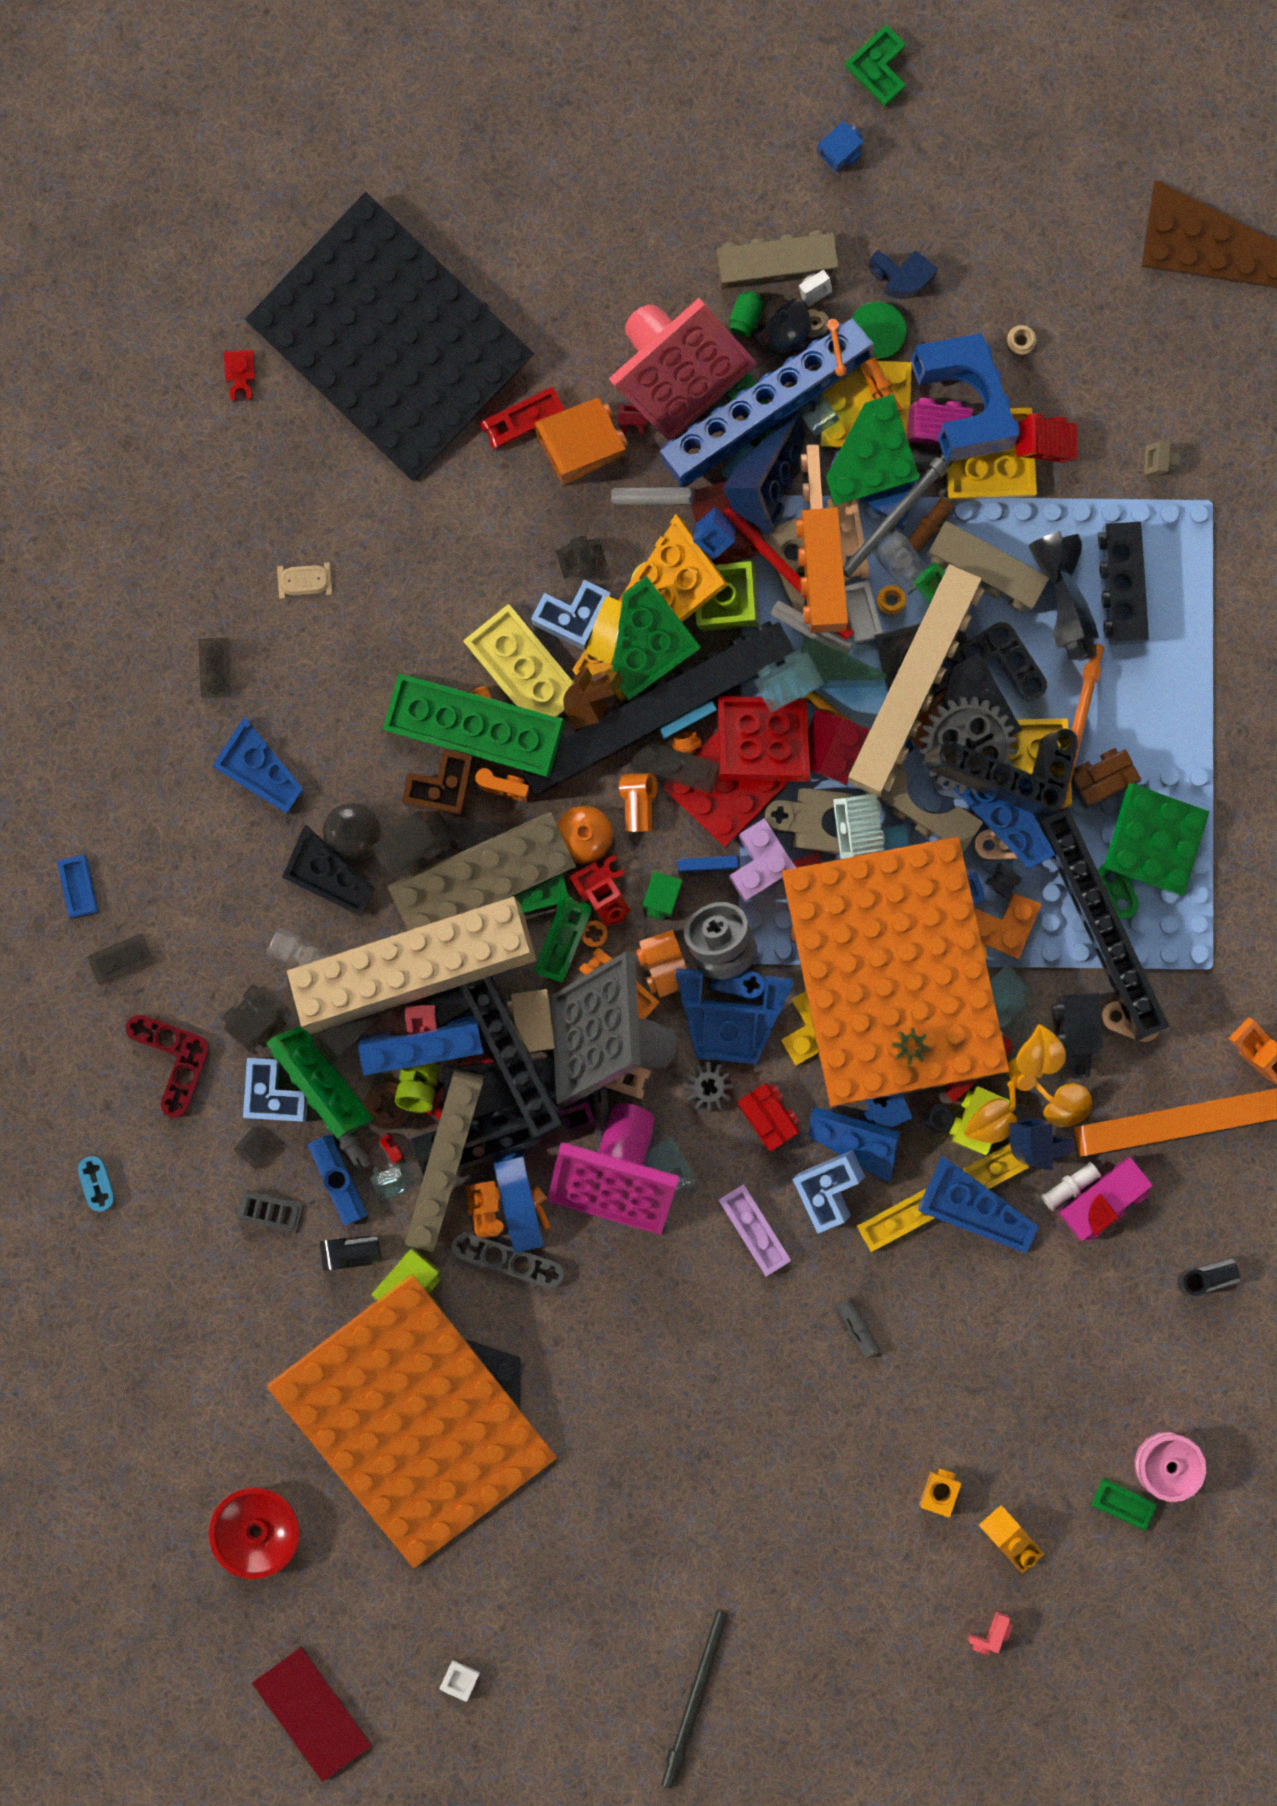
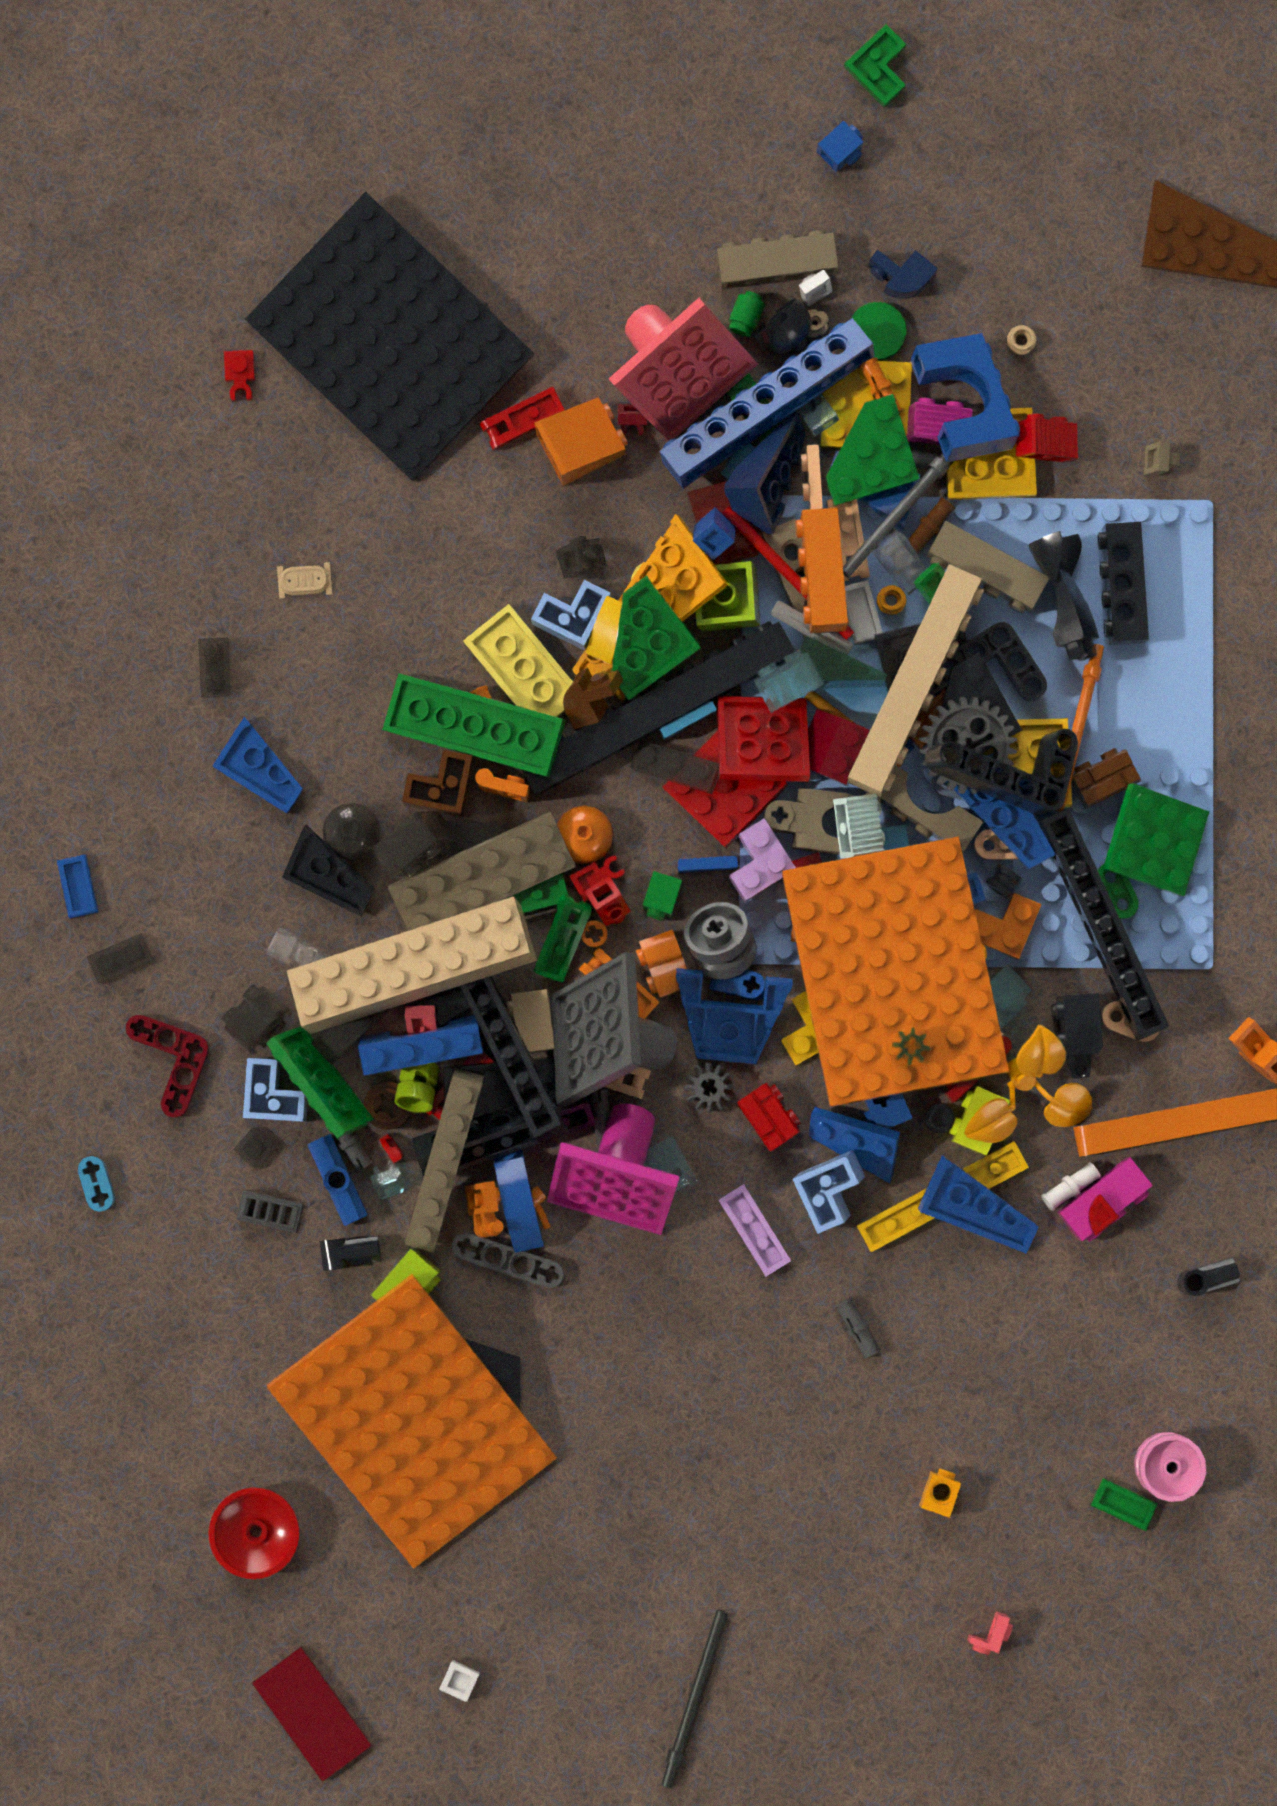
(638, 792): orange piece -> none
(653, 496): light grey axle -> none
(686, 742): orange plate -> none
(833, 326): orange hinge -> none
(1011, 1539): light orange slope -> none
(1035, 1145): dark blue brick -> none

